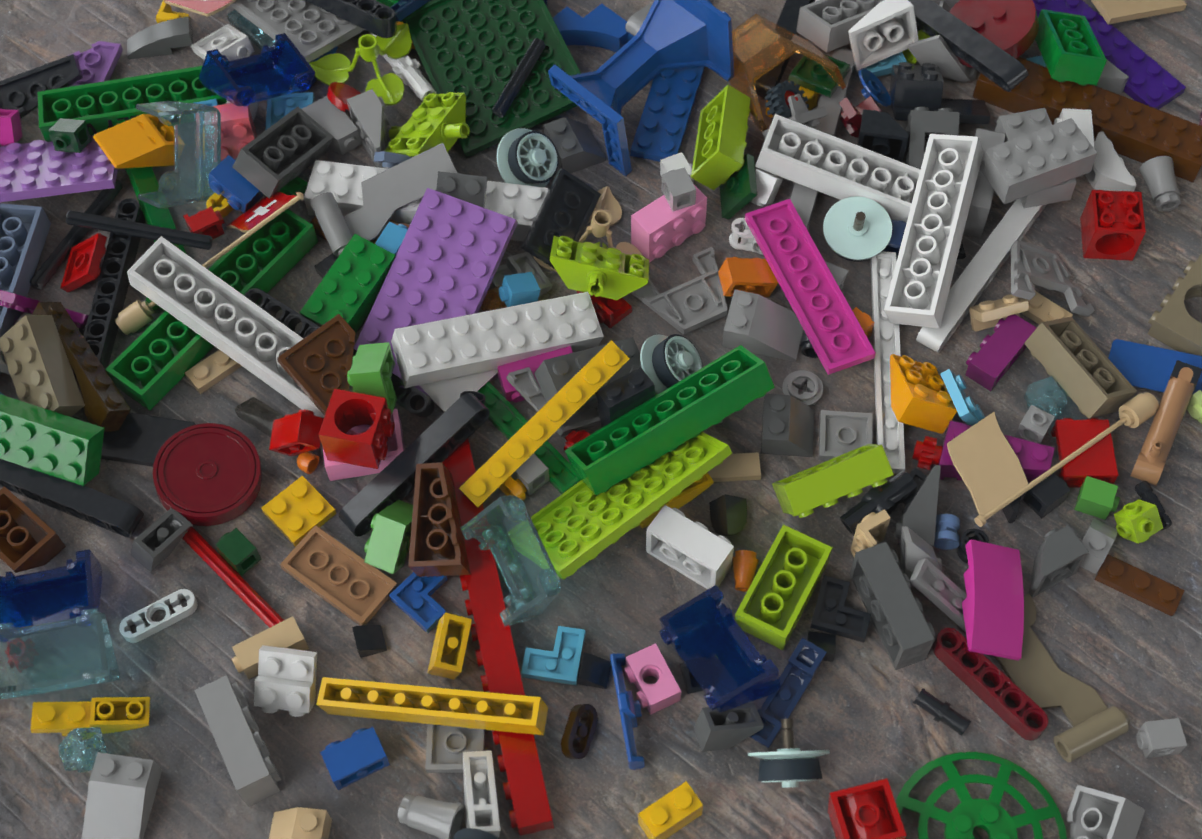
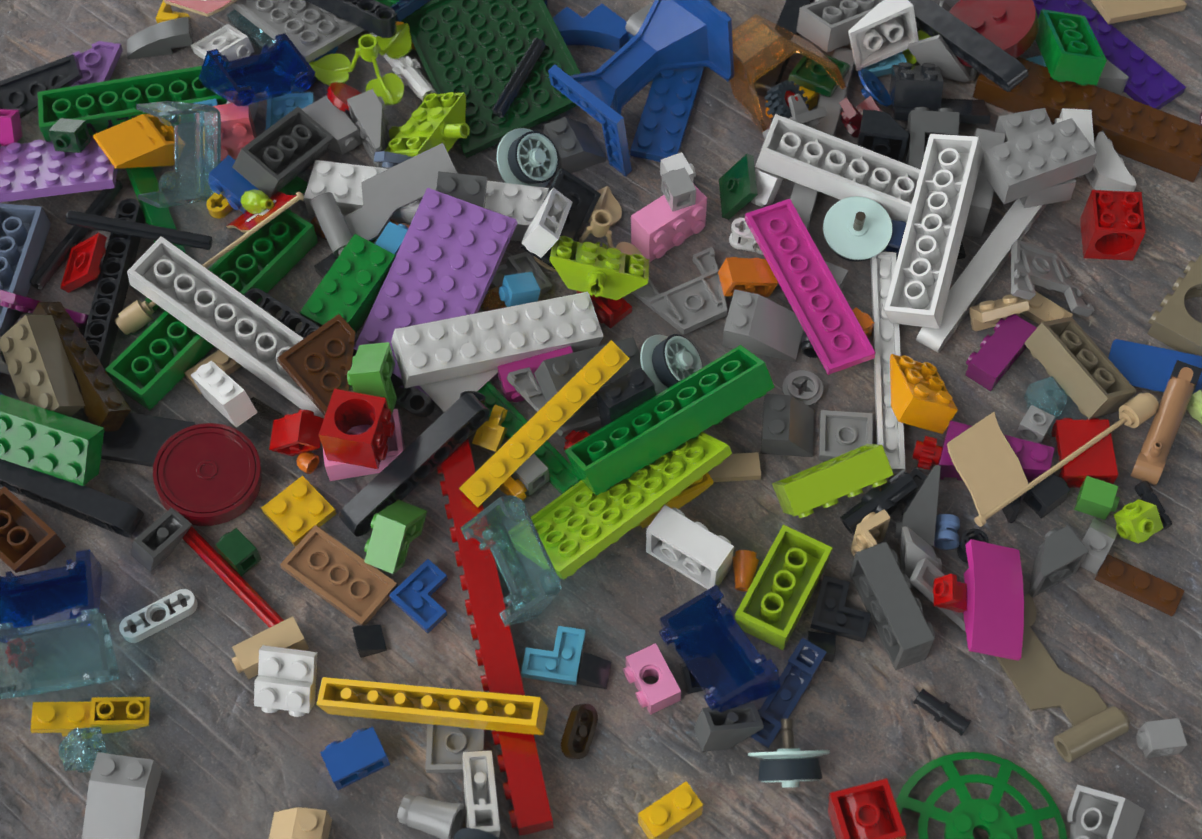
(205, 223): red brick -> none
(224, 393): none -> white brick
(239, 740): light grey brick -> none
(256, 201): none -> lime plant
(436, 532): reddish brown wedge -> none
(449, 646): yellow brick -> none
(491, 433): none -> yellow plate
(547, 223): none -> white slope
(628, 710): blue plate -> none
(721, 138): lime brick -> none
(728, 514): black brick -> none
(950, 593): none -> red bracket
(964, 405): medium azure plate -> none
(993, 697): dark red beam -> none
(1161, 182): light grey plant -> none

